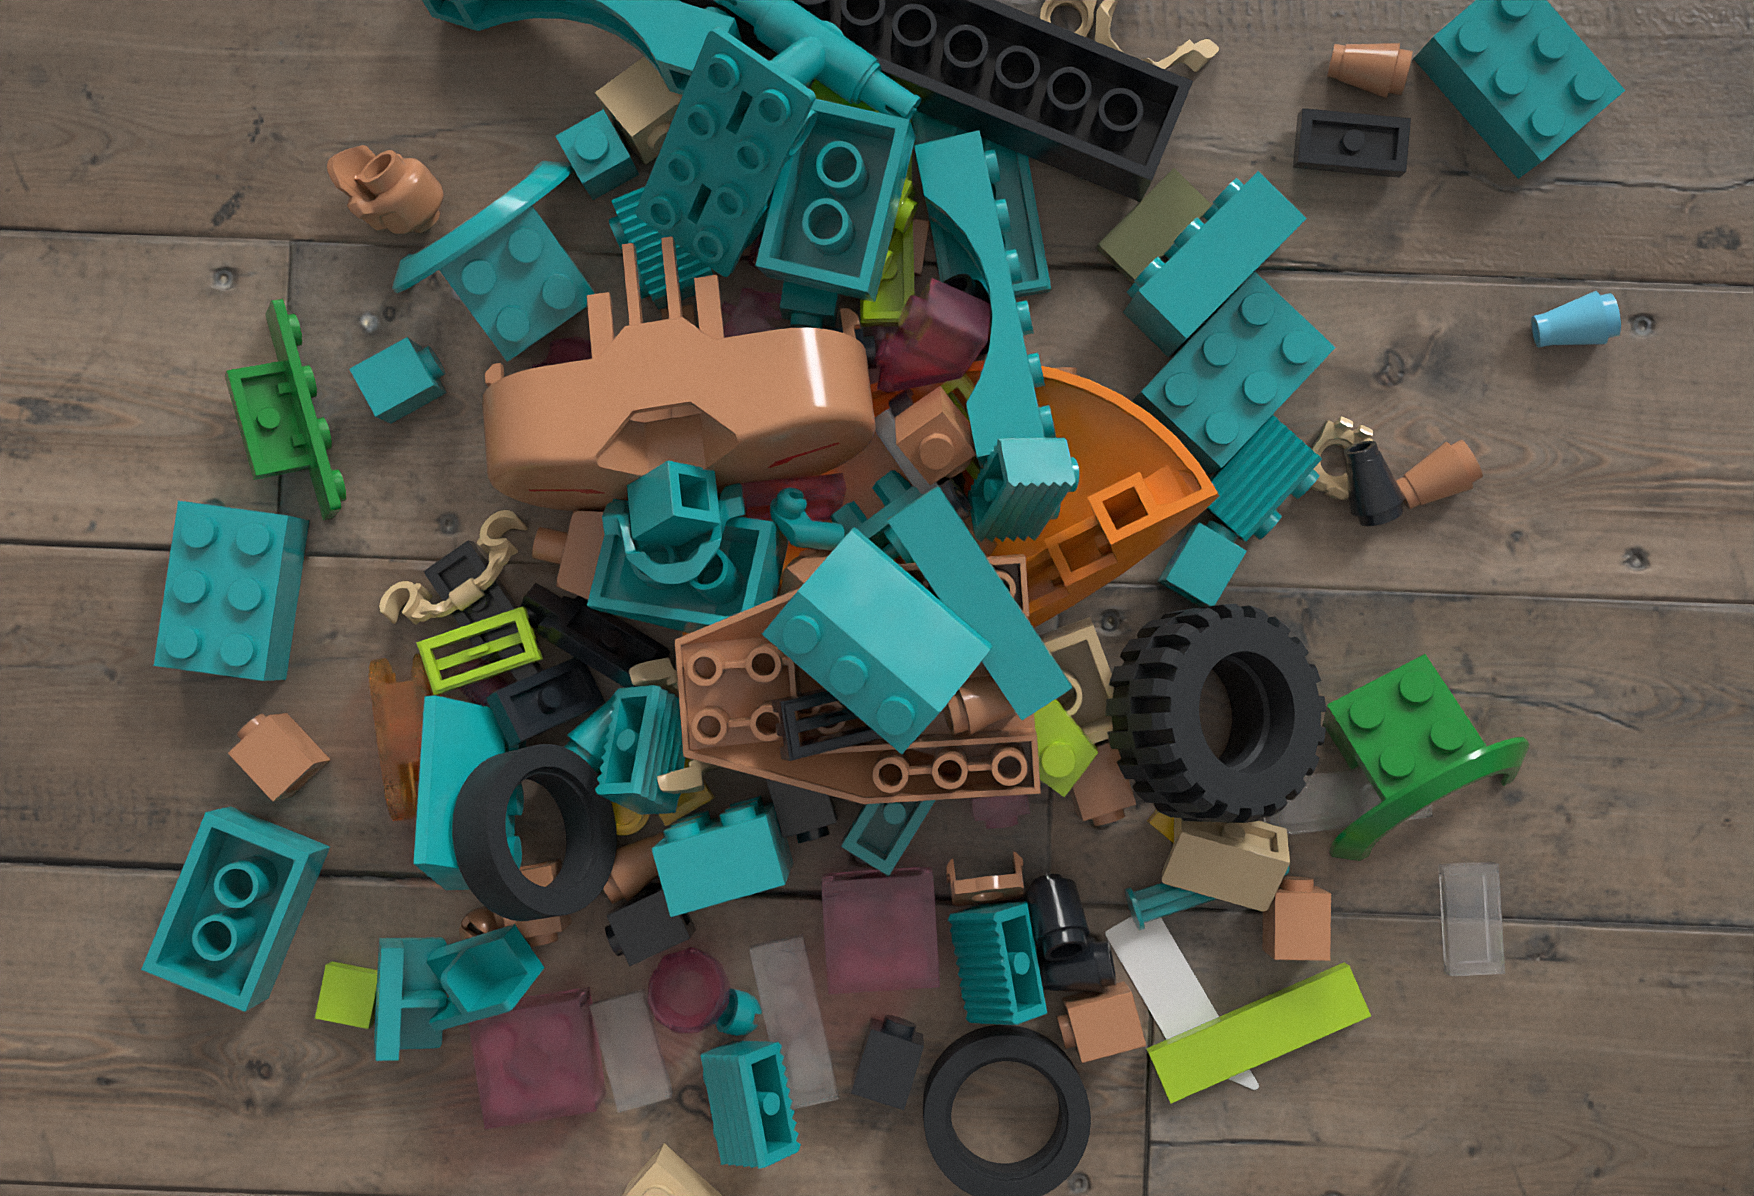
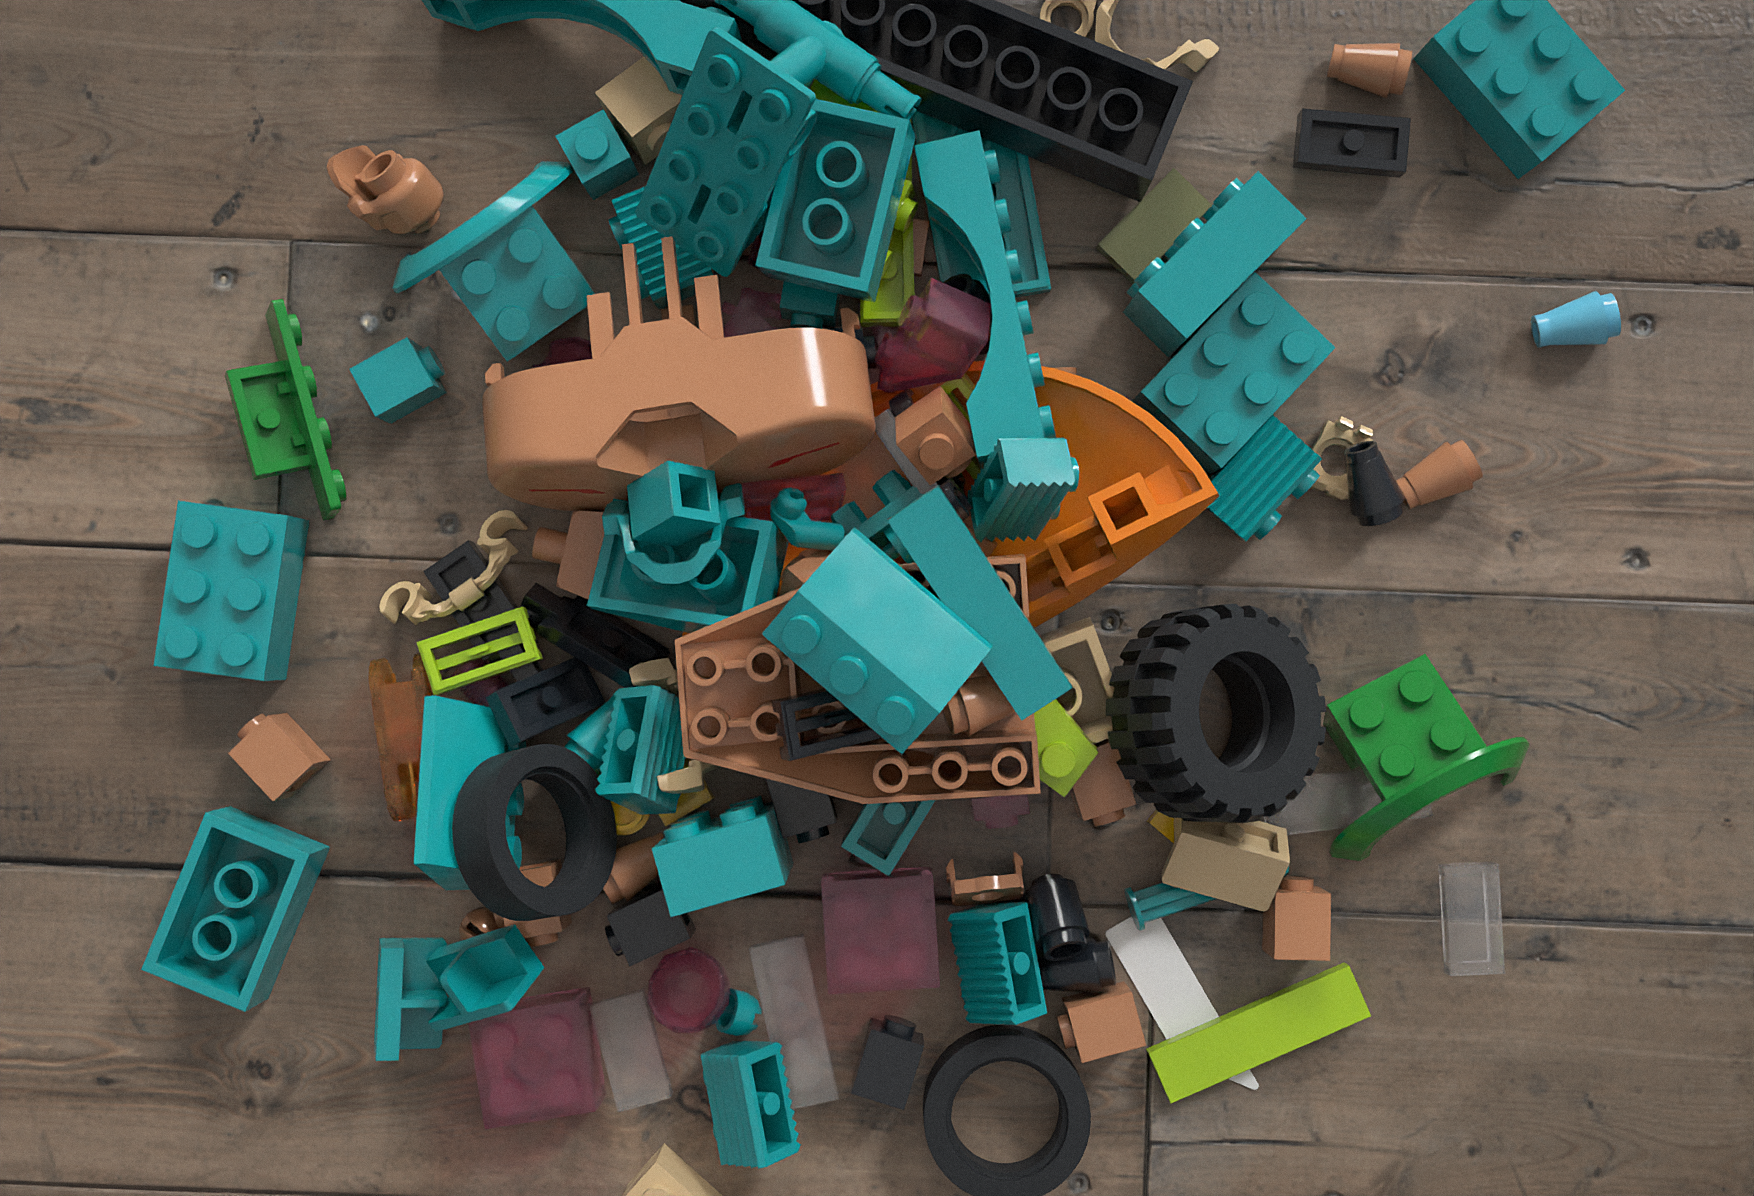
(348, 995): lime tile -> none
(1203, 563): teal brick -> none

